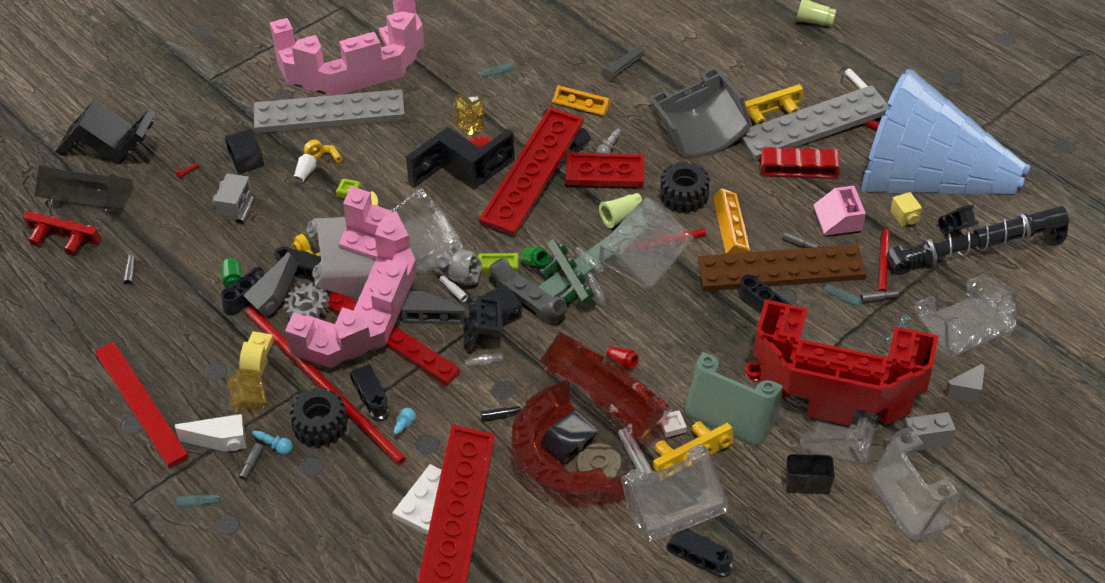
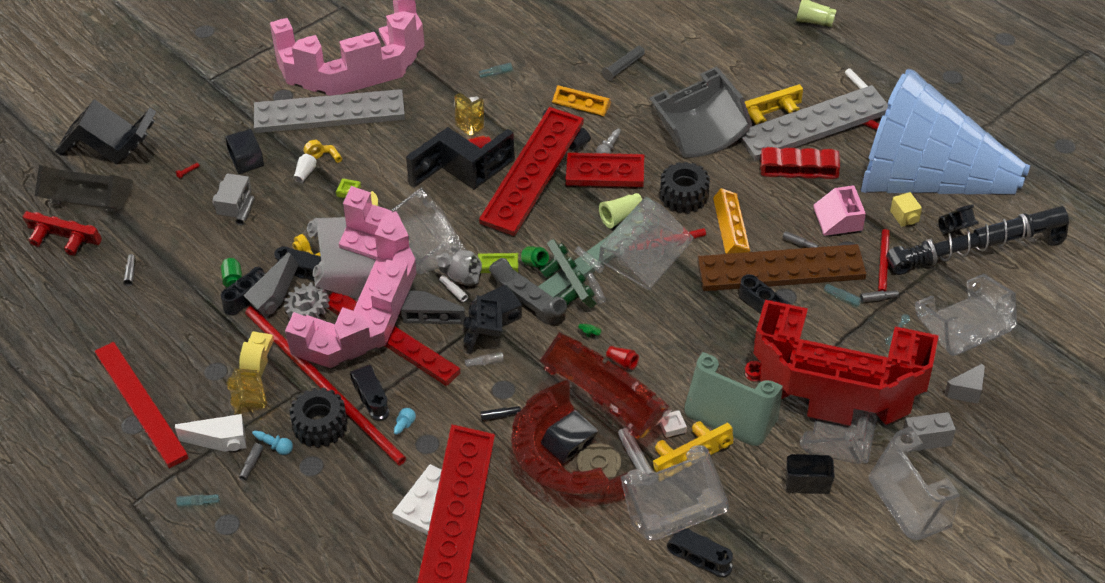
(588, 328): none -> green plant

